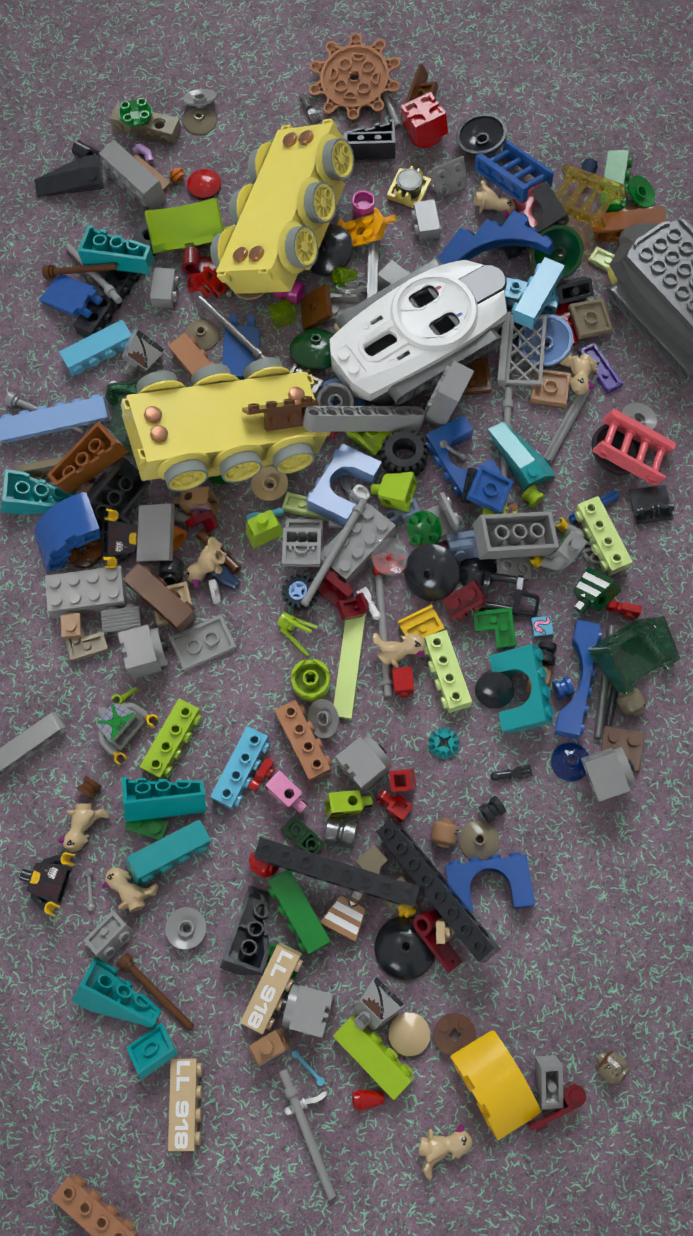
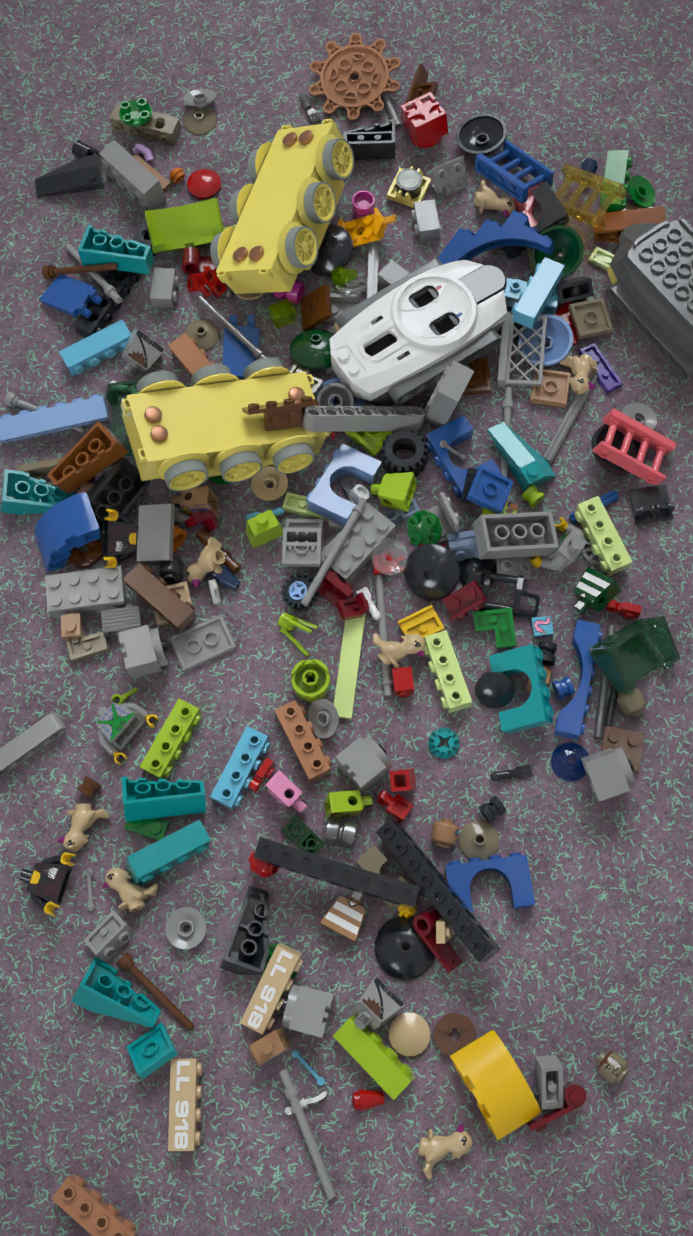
(299, 912): green brick -> none

